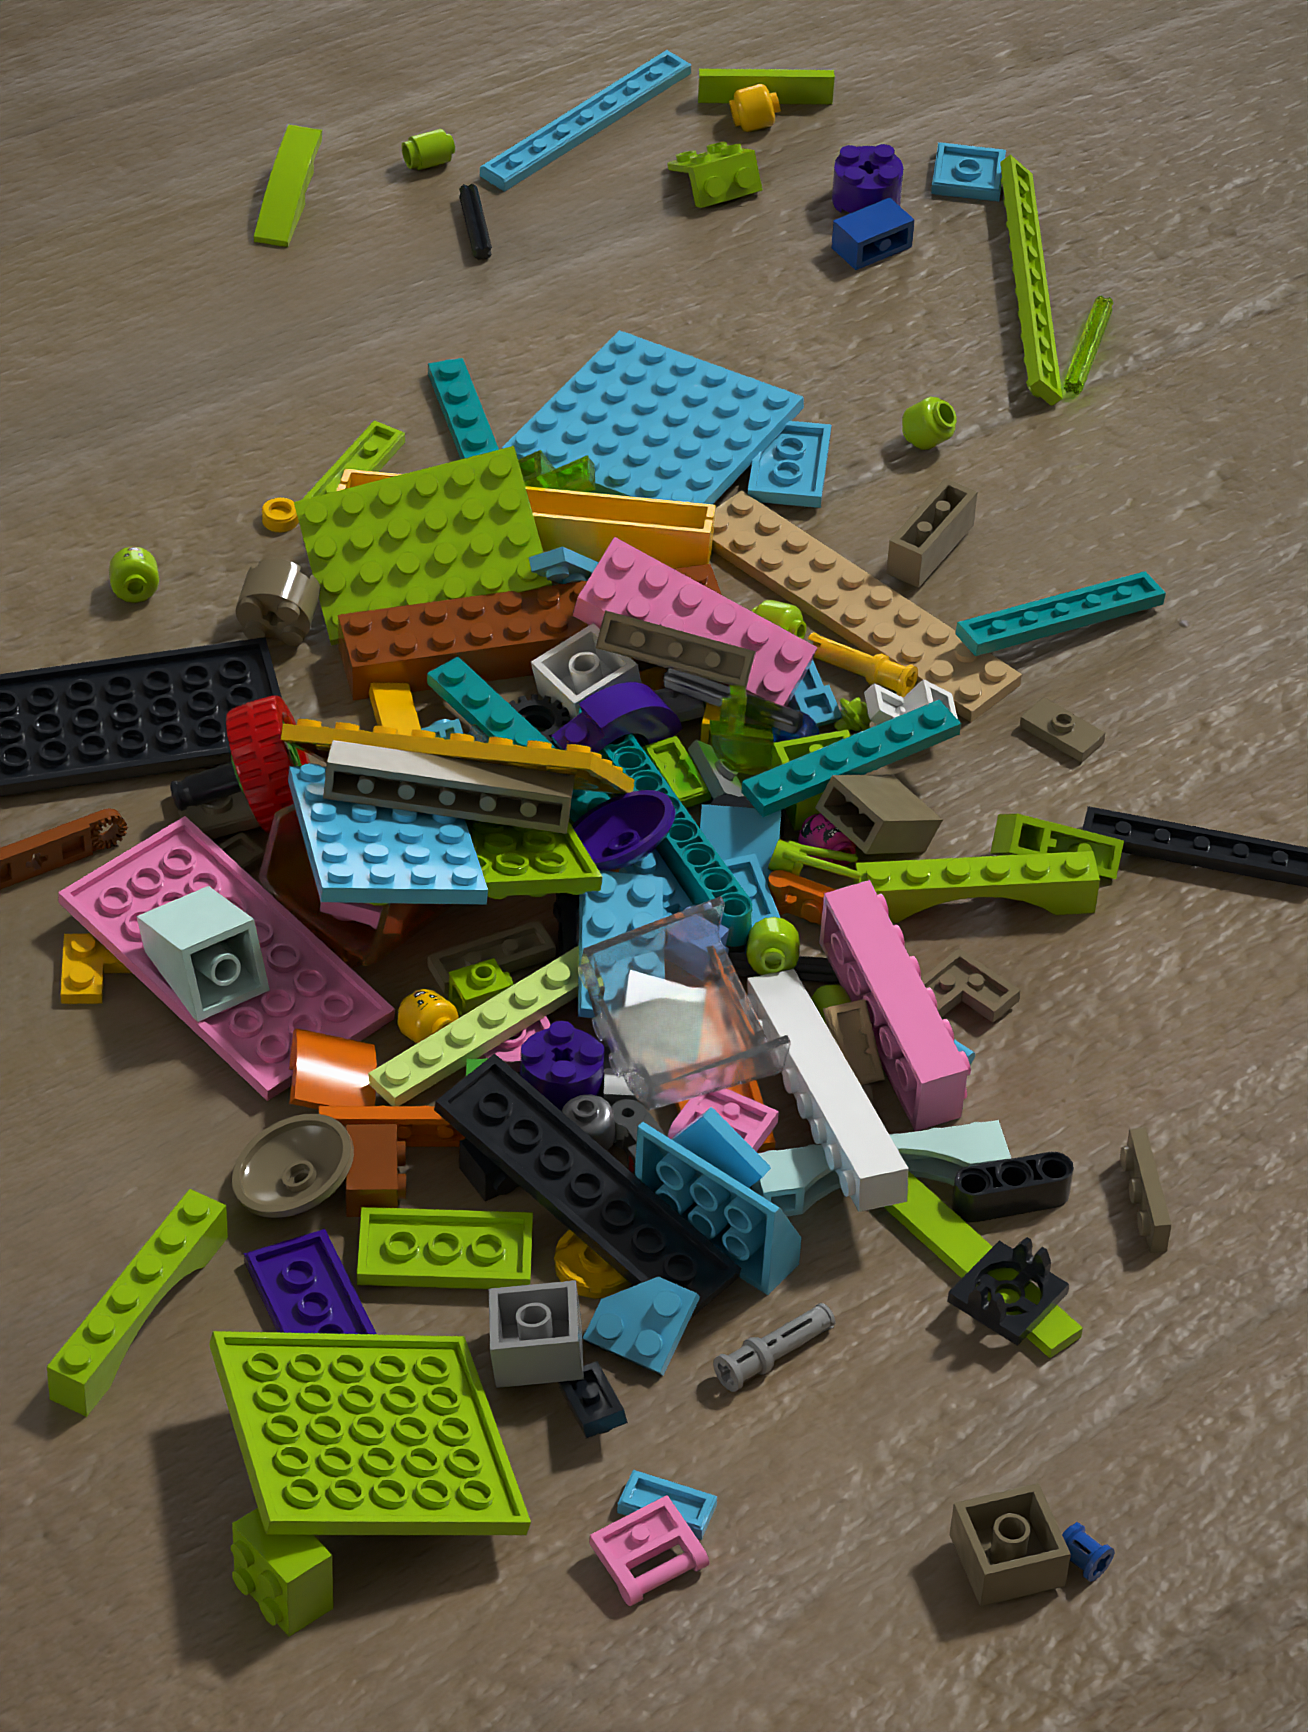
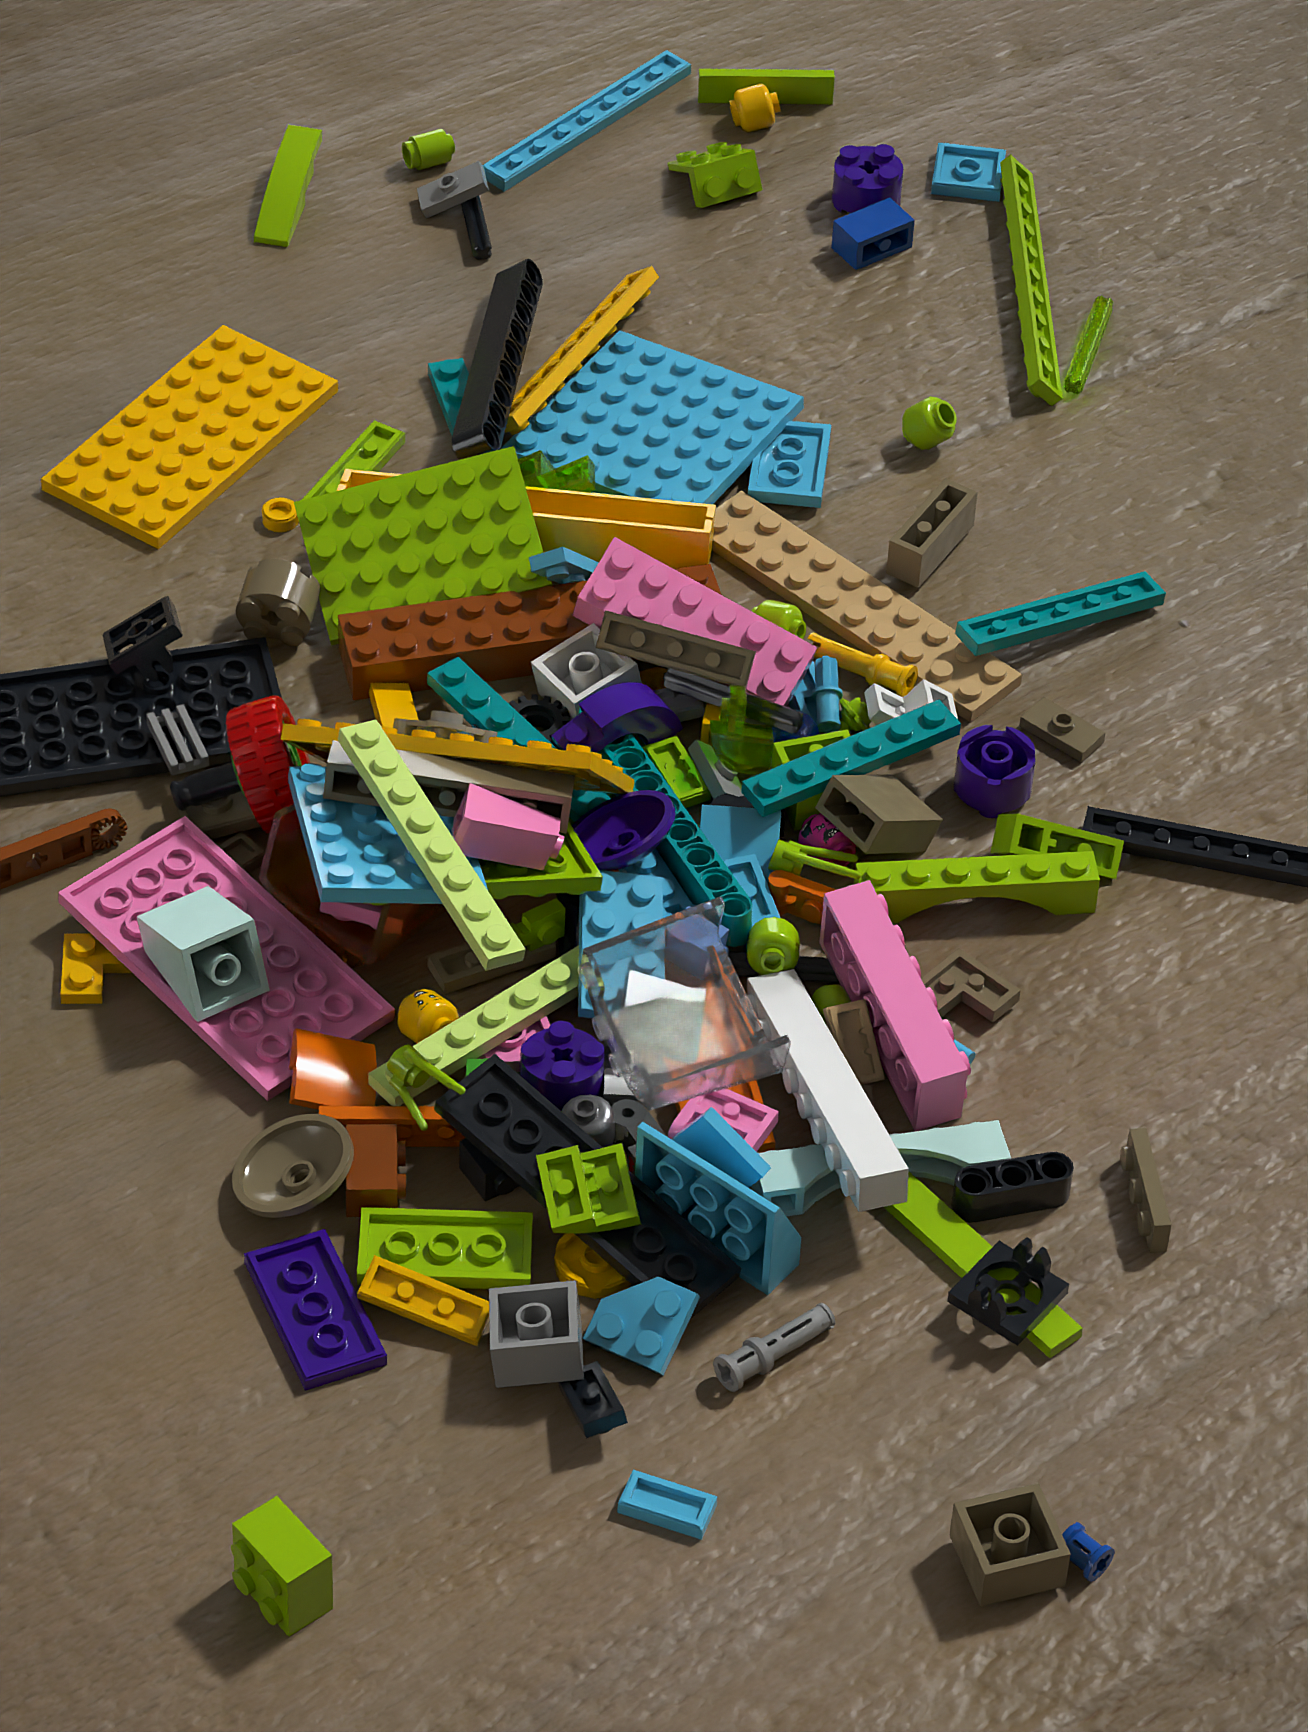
(95, 1351): lime arch -> none
(132, 571): lime head -> none
(148, 639): none -> black piece
(170, 719): none -> light grey tile
(189, 436): none -> yellow plate
(367, 1435): lime plate -> none
(413, 1070): none -> lime plant
(425, 1300): none -> yellow tile
(431, 845): none -> yellowish green plate
(443, 725): none -> light grey plant
(452, 189): none -> light grey plate
(476, 985): lime brick -> none
(497, 360): none -> black beam
(505, 830): none -> bright pink slope
(541, 925): none -> lime plate
(579, 345): none -> yellow plate
(588, 1189): none -> lime slope
(642, 1537): bright pink plate -> none
(827, 694): none -> medium azure axle
(994, 770): none -> dark purple brick

